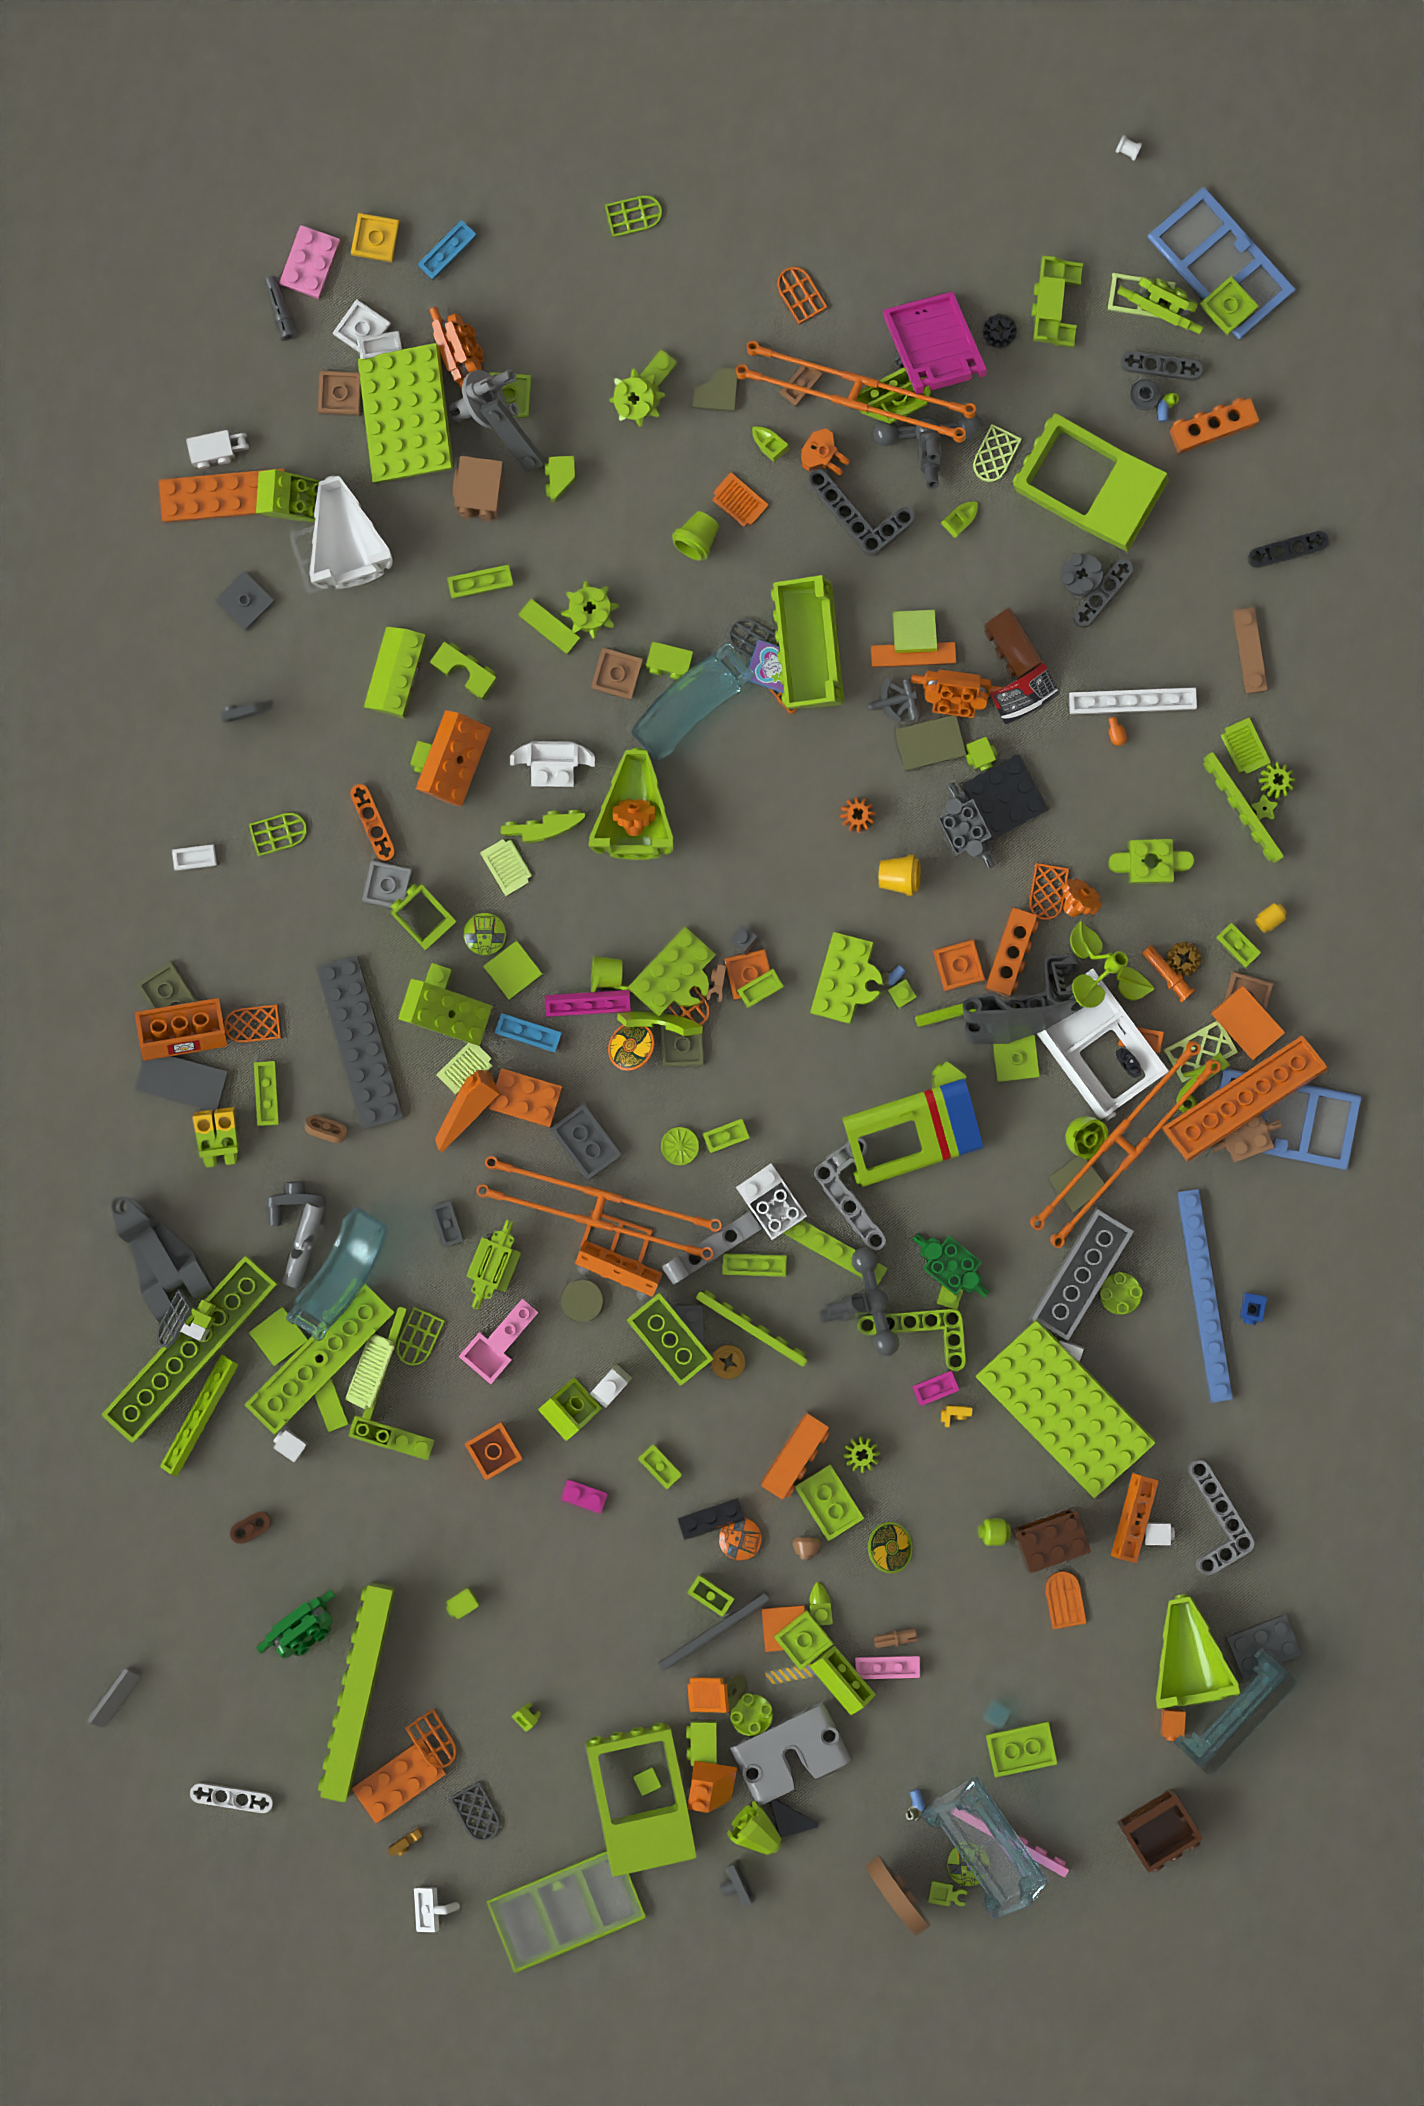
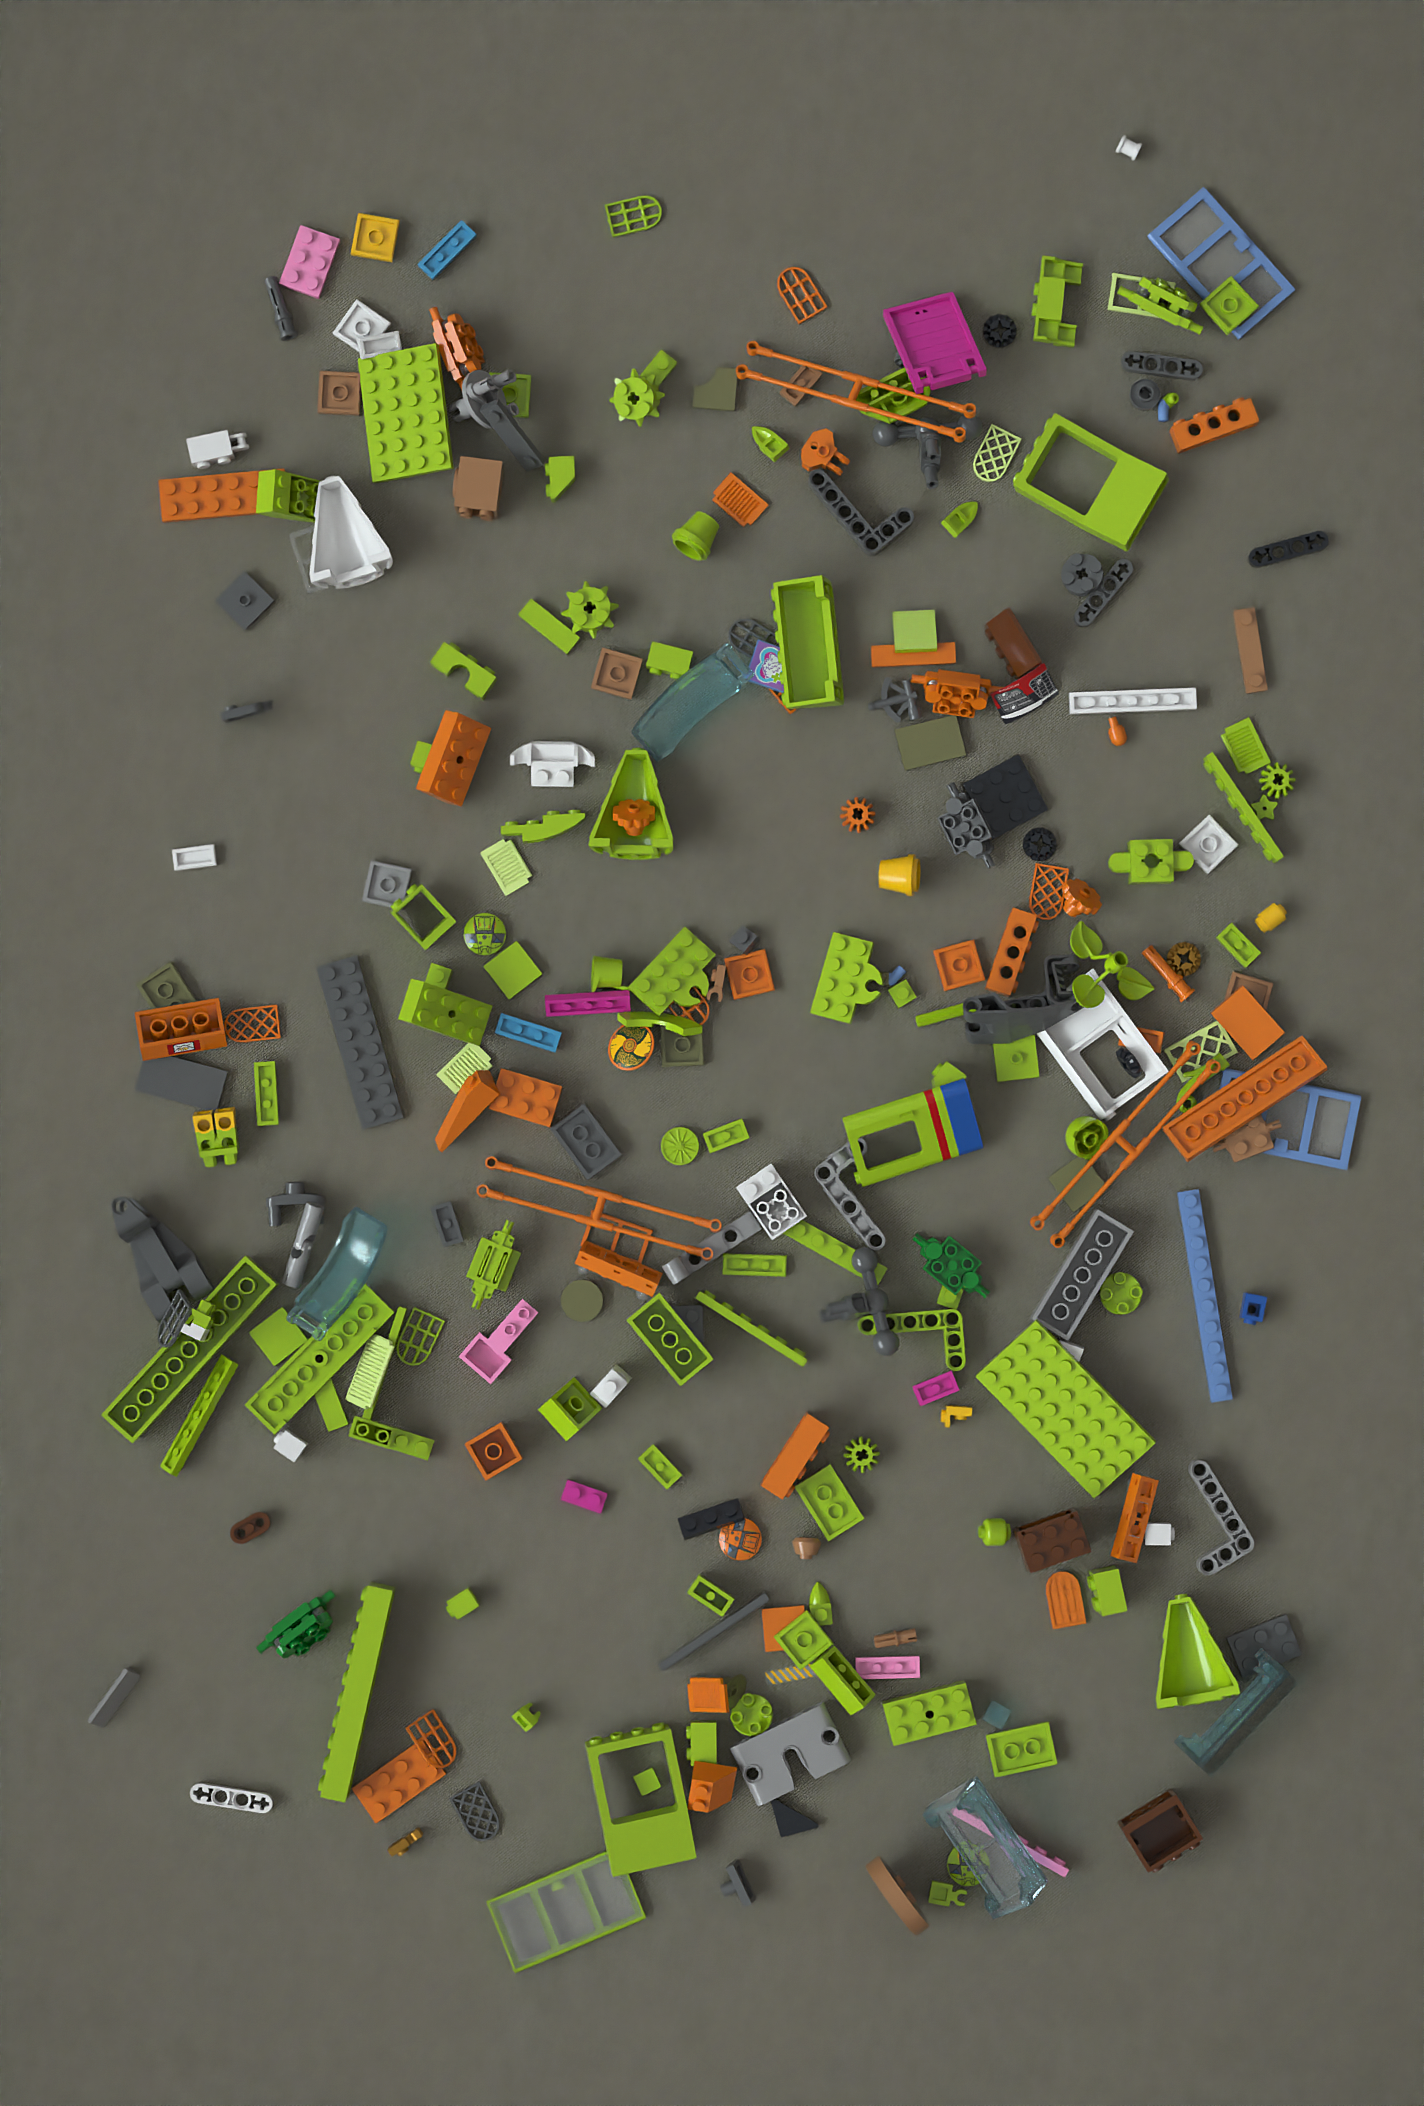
(272, 839): lime window -> none
(325, 1129): medium nougat plate -> none
(375, 821): orange beam -> none
(395, 671): lime slope -> none
(427, 1909): white plate -> none
(480, 581): lime plate -> none
(732, 1371): pearl gold gear -> none
(755, 1830): lime cone -> none
(760, 988): lime tile -> none
(890, 1547): shield -> none
(907, 1713): none -> lime brick
(916, 1807): arm -> none
(981, 754): lime brick -> none
(1031, 849): none -> black gear
(1107, 1590): none -> lime brick
(1172, 1723): orange brick -> none
(1208, 844): none -> white tile

